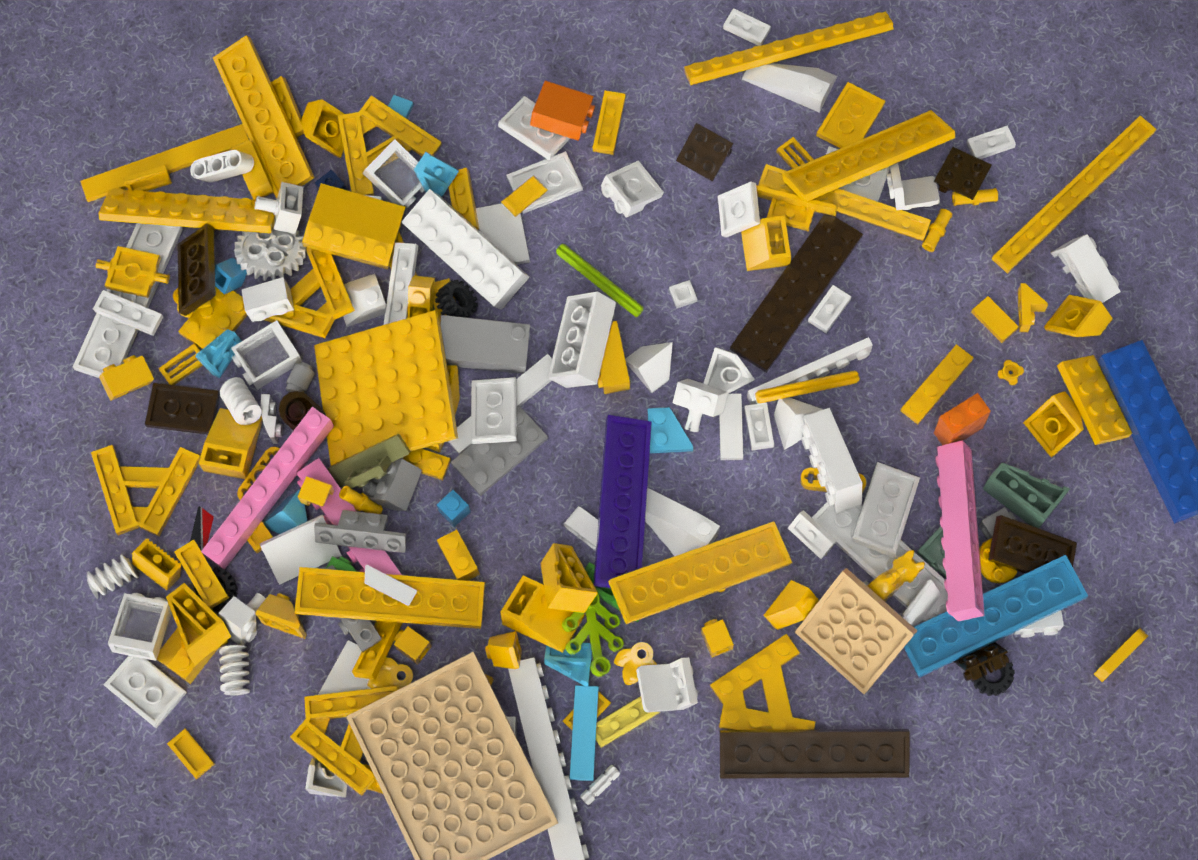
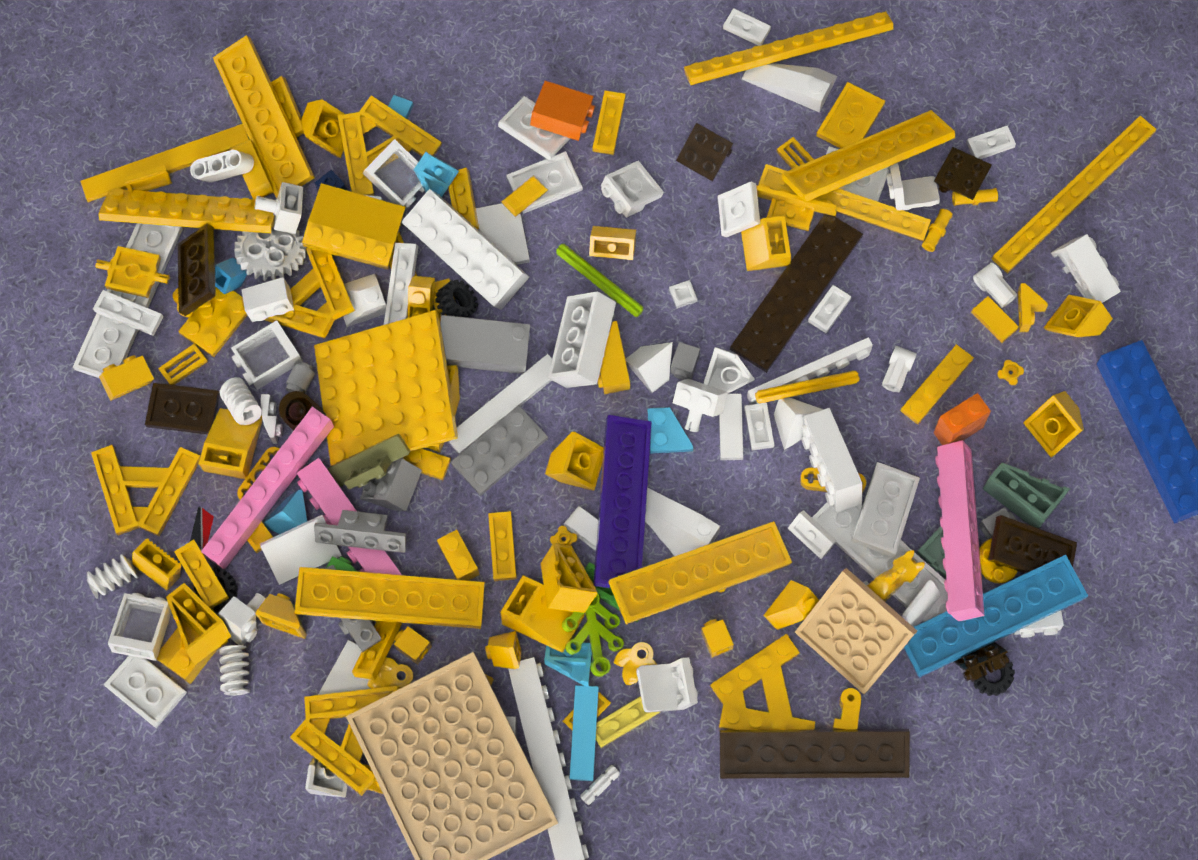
(190, 753): yellow tile -> none
(218, 353): medium azure wing -> none
(314, 492): yellow panel -> none
(359, 501): yellow pin -> none
(389, 585): white sticker -> none
(453, 508): dark azure brick -> none
(494, 410): white tile -> none
(502, 546): none -> yellow plate
(563, 532): none -> yellow plate
(576, 462): none -> yellow slope
(612, 242): none -> yellow brick
(685, 361): none -> light grey brick
(850, 704): none -> yellow leg
(900, 365): none -> white piece
(992, 281): none -> white piece
(1094, 399): yellow plate -> none
(1121, 654): yellow beam -> none

